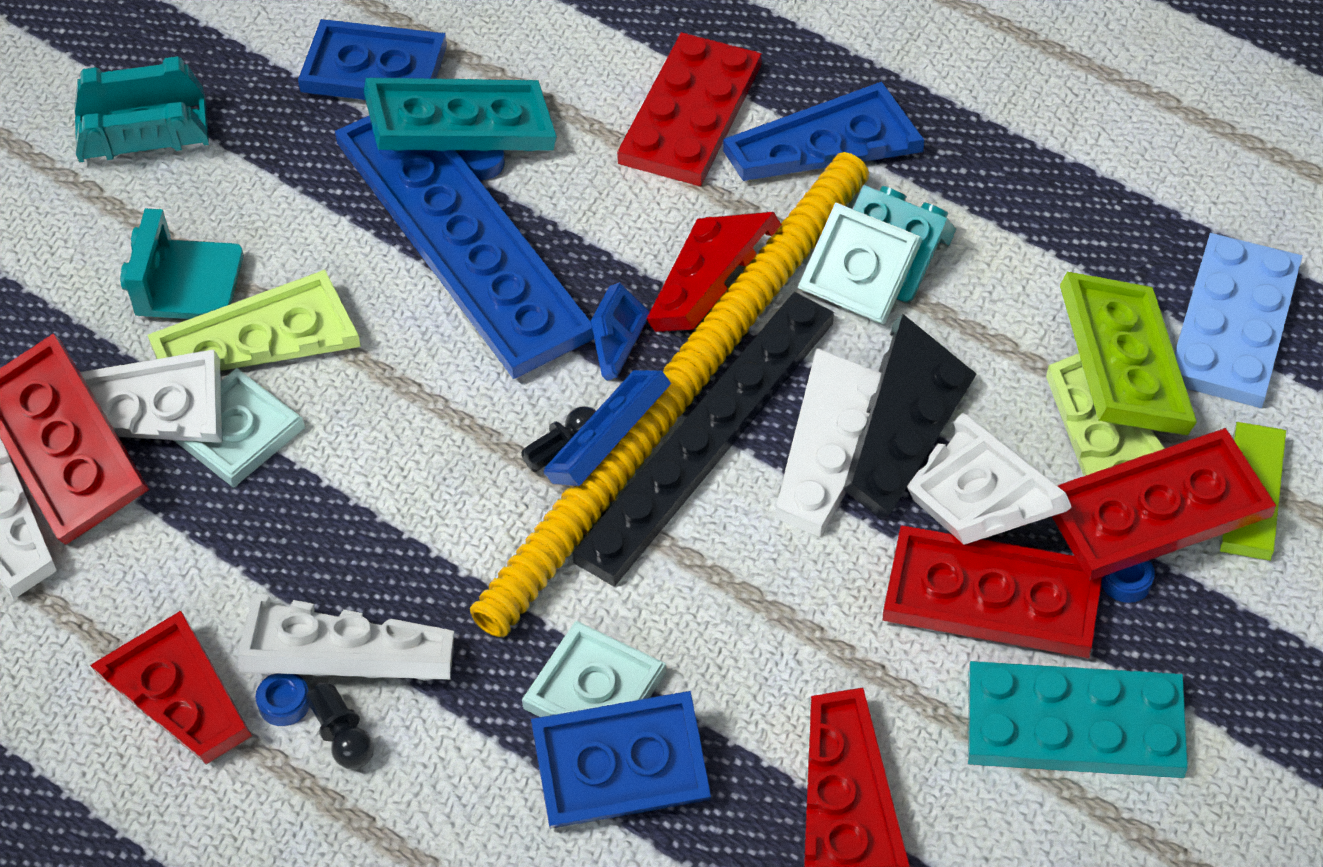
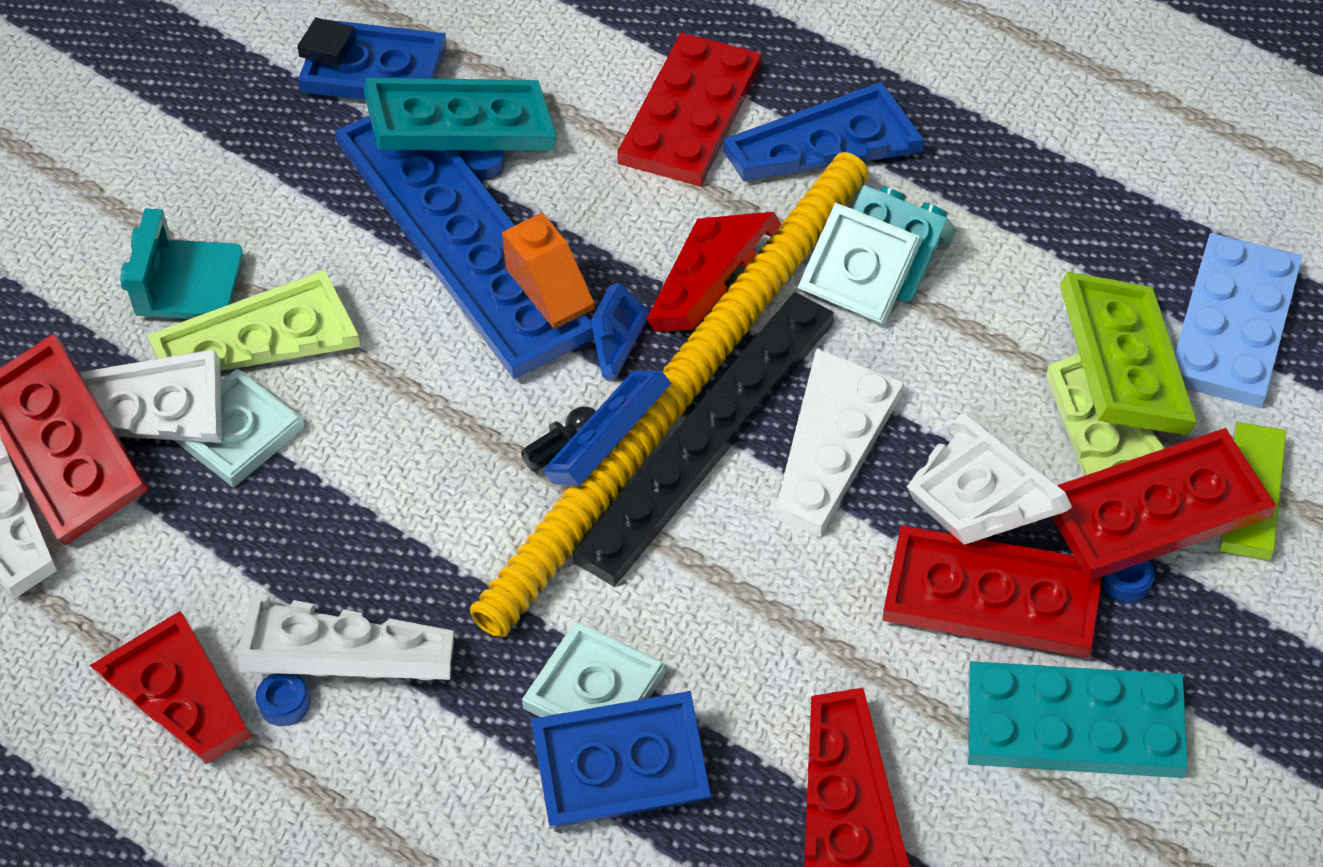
(139, 110): teal piece -> none
(326, 42): none -> black tile
(350, 744): black axle -> none
(546, 270): none -> orange slope
(906, 415): black wing -> none

